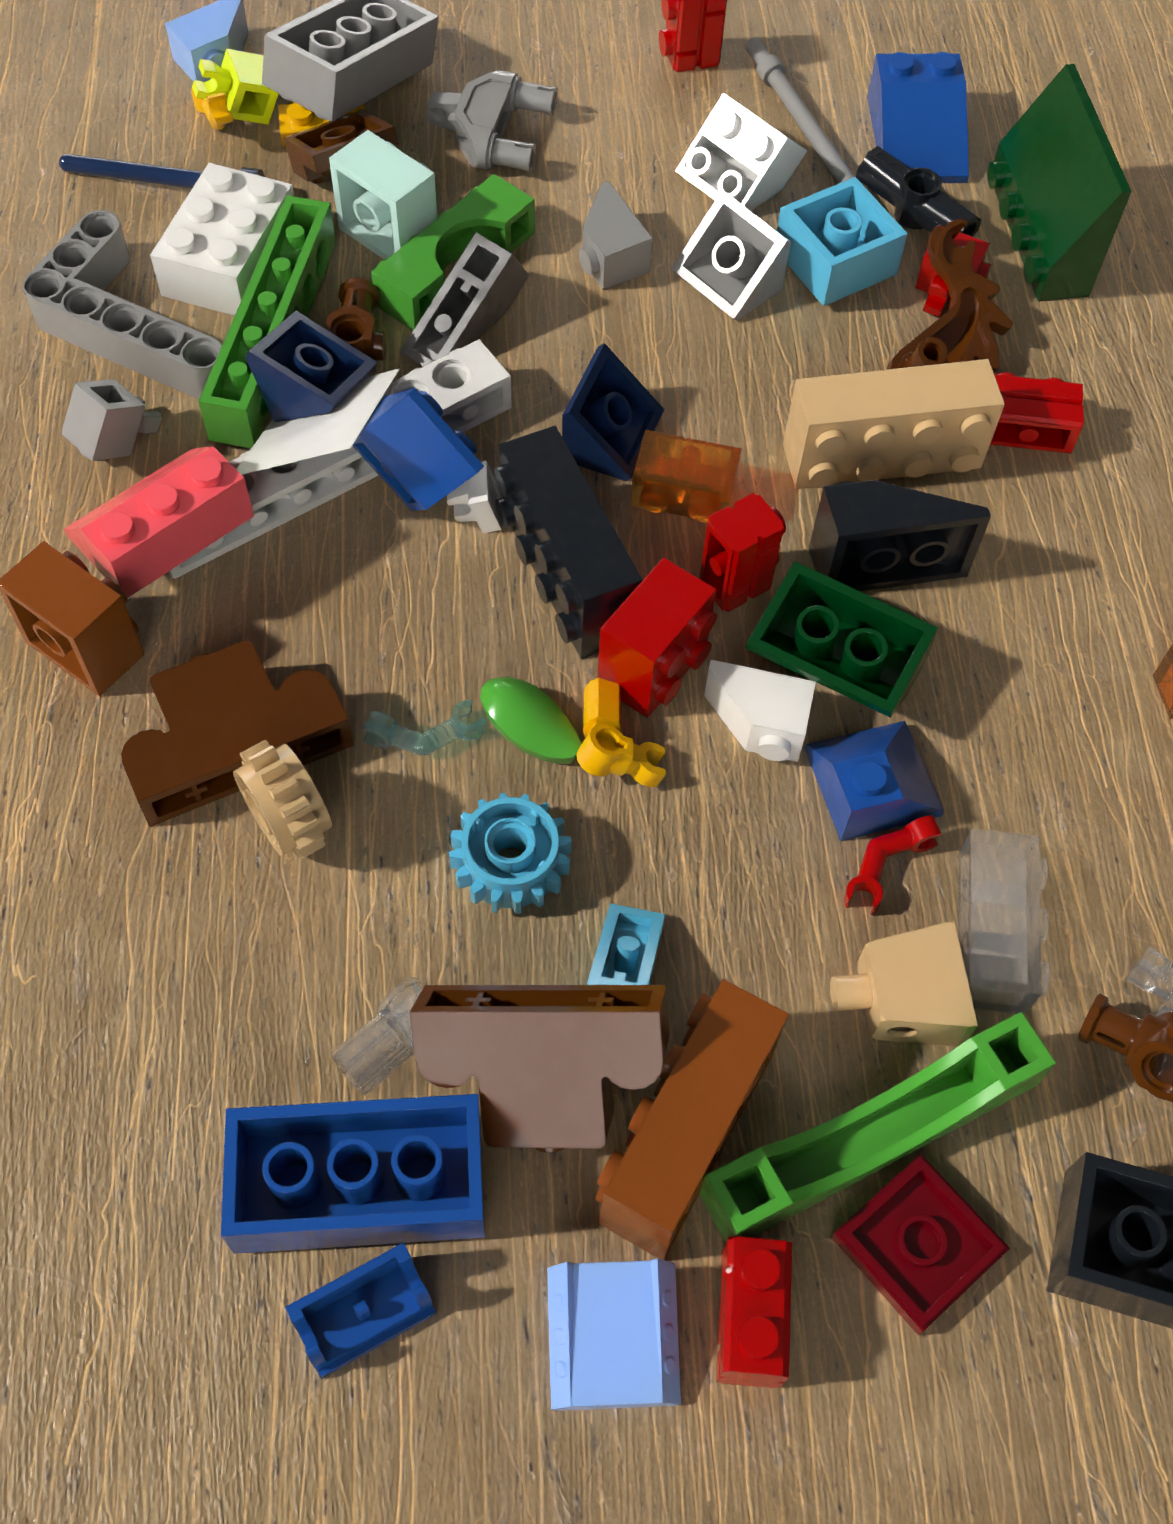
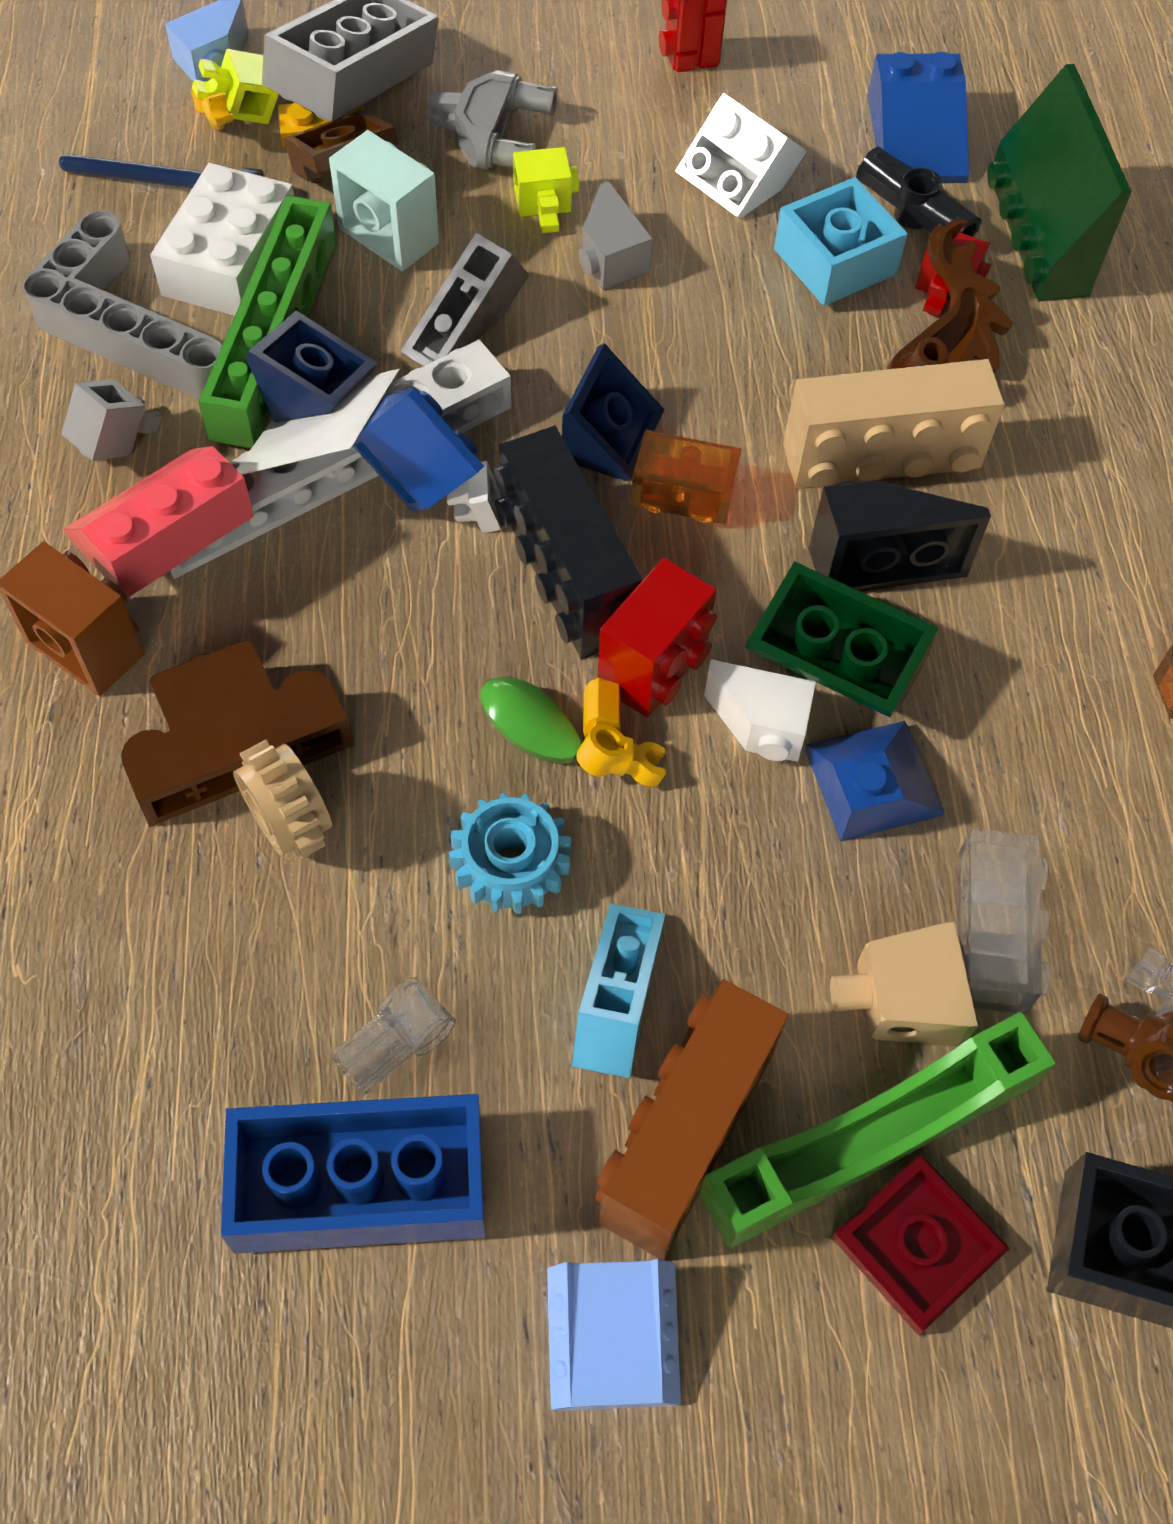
(355, 320): reddish brown connector -> none
(361, 1310): blue hinge -> none
(385, 731): clear light blue arm -> none
(415, 271): bright green arch -> none
(542, 1054): brick -> none
(544, 185): none -> neon yellow brick
(734, 258): light grey slope -> none
(741, 550): red brick -> none
(754, 1312): red brick -> none
(773, 74): light grey bar -> none
(915, 836): red arm -> none
(1039, 413): red brick -> none

